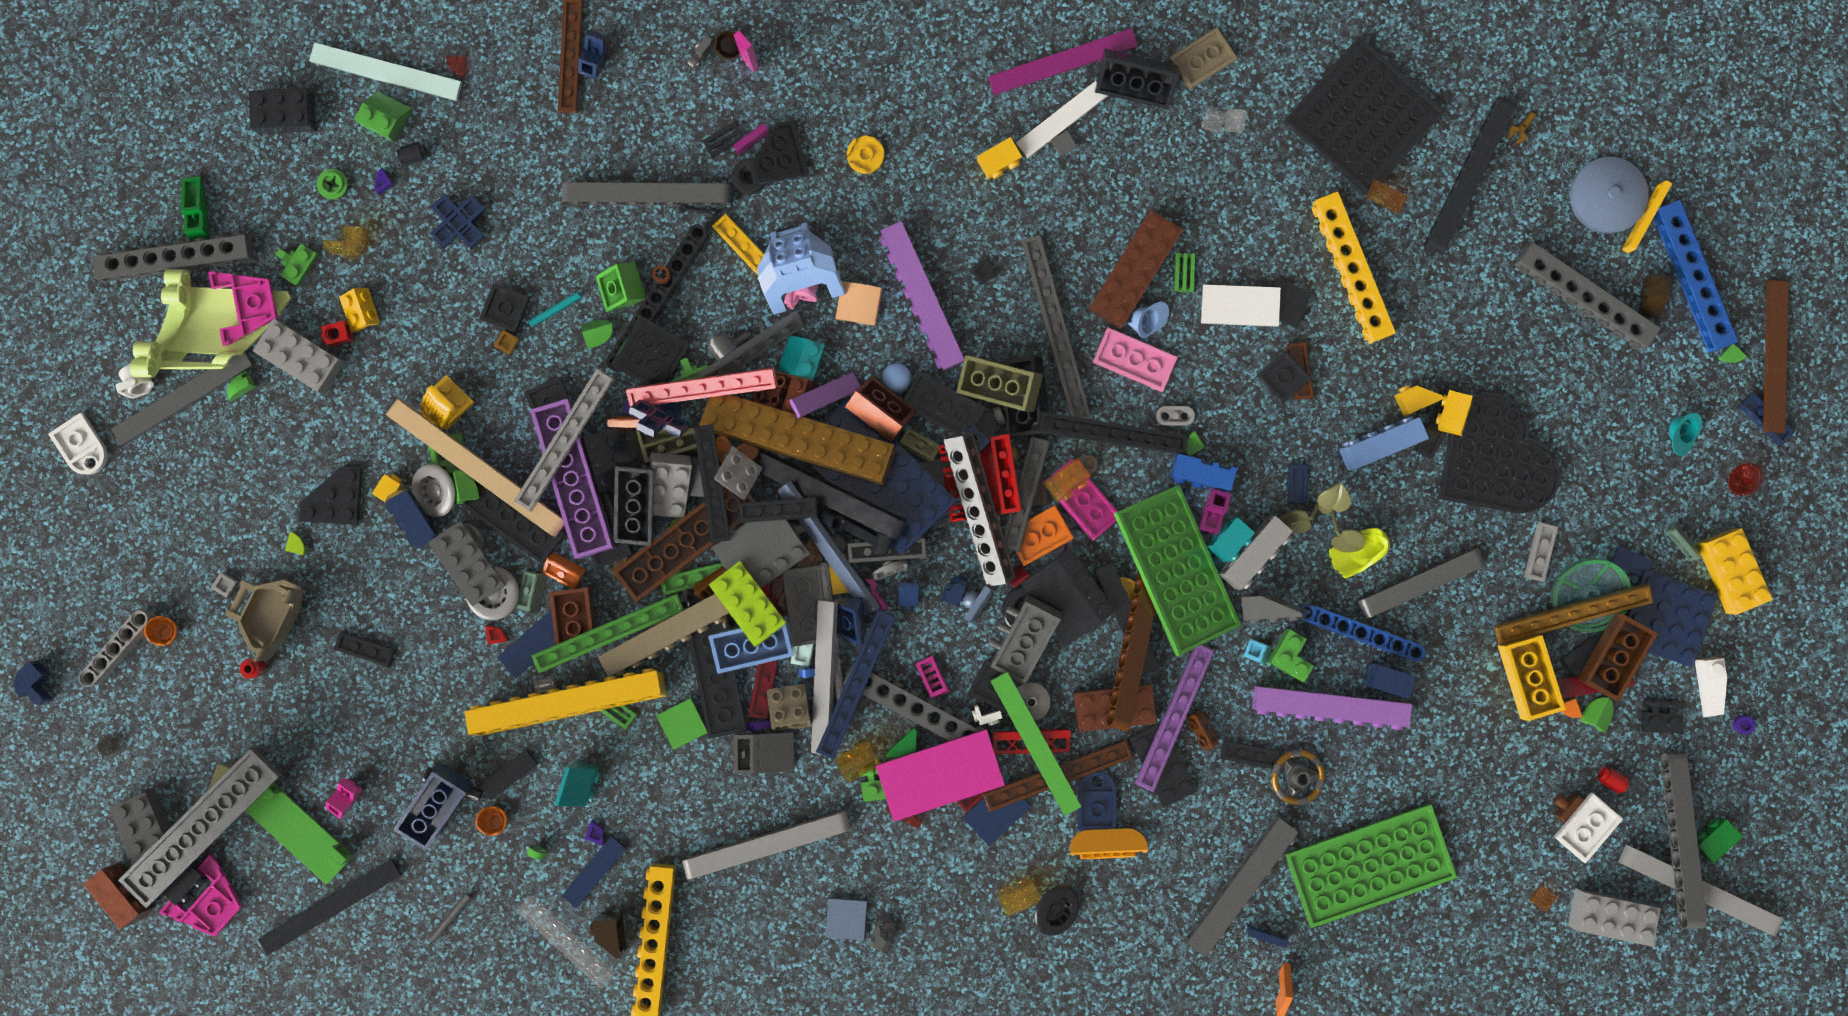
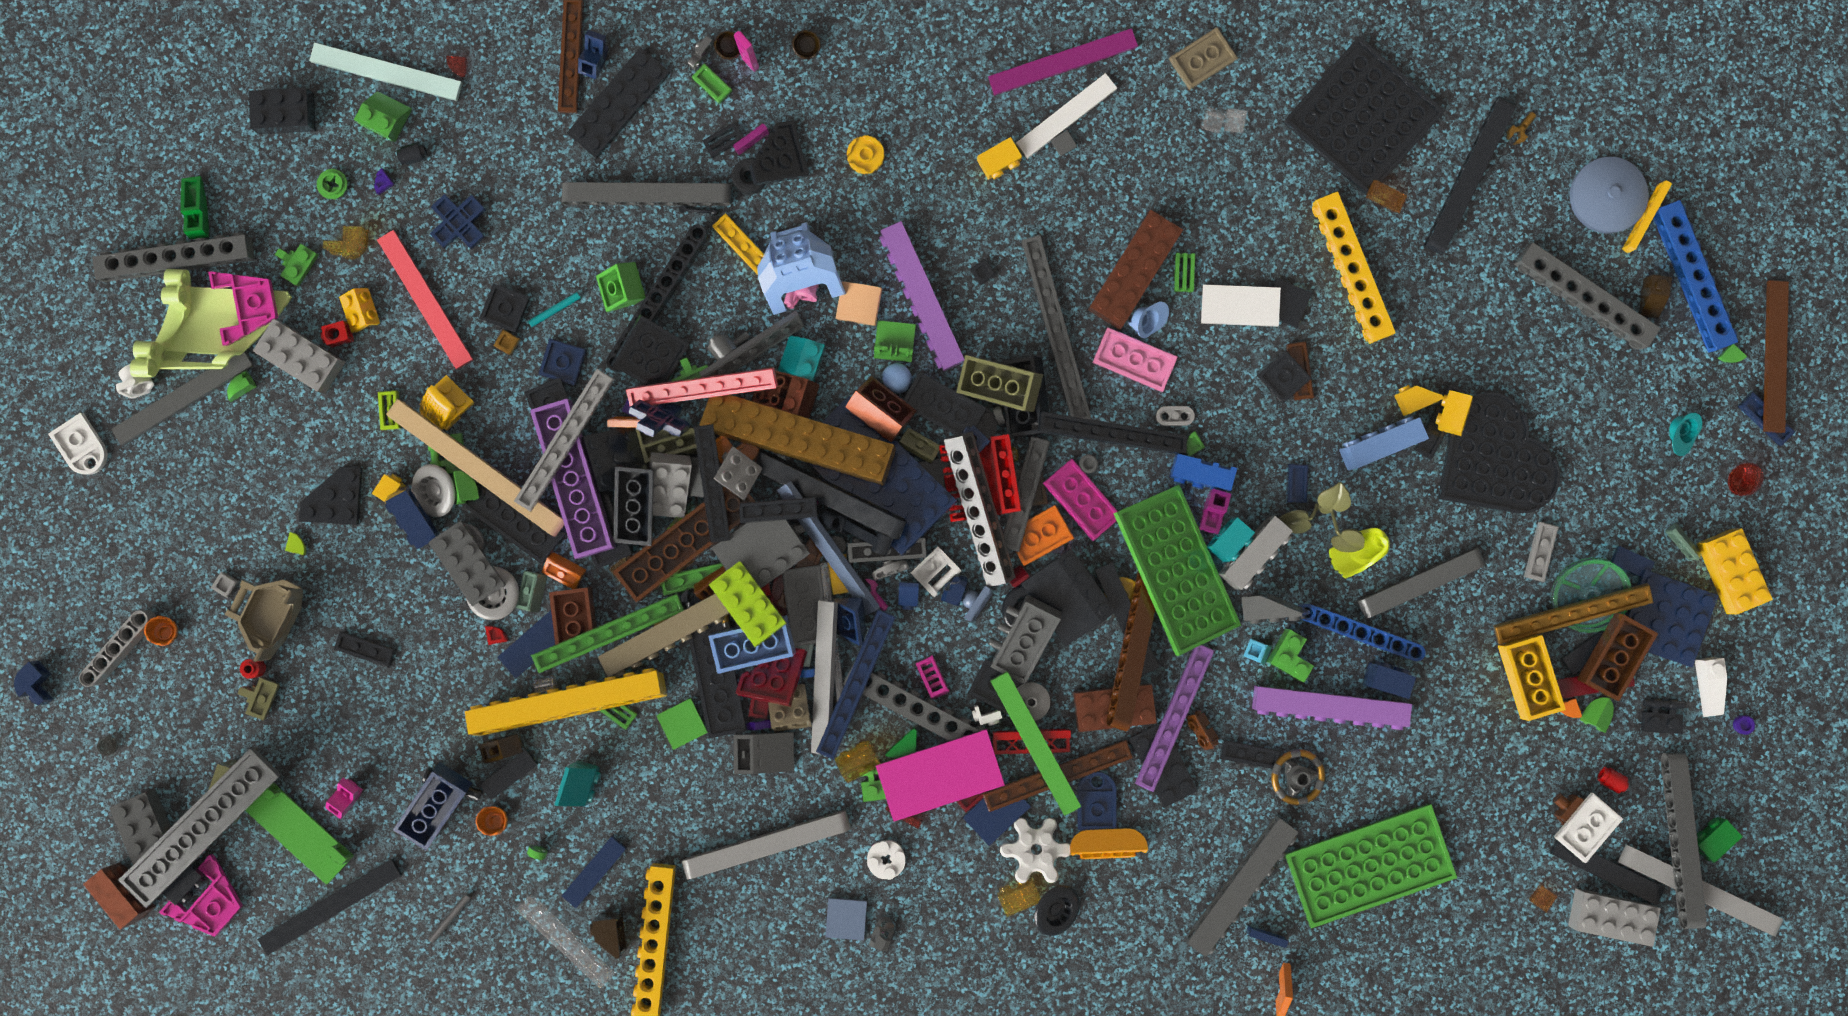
(260, 697): none -> olive hinge
(391, 426): none -> lime tile
(425, 299): none -> coral tile
(501, 748): none -> dark brown slope
(562, 361): none -> dark blue tile
(595, 833): dark purple tile -> none
(596, 332): bright green brick -> none
(618, 103): none -> black plate
(655, 274): reddish brown bush -> none
(712, 83): none -> bright green tile
(773, 680): none -> dark red plate
(806, 44): none -> dark brown hair
(824, 395): medium lavender tile -> none
(887, 870): none -> white plate
(894, 341): none -> bright green hinge
(931, 566): none -> white plate
(1027, 860): none -> white plate
(1067, 480): clear yellow brick -> none
(1136, 78): black slope -> none
(1612, 873): none -> black tile

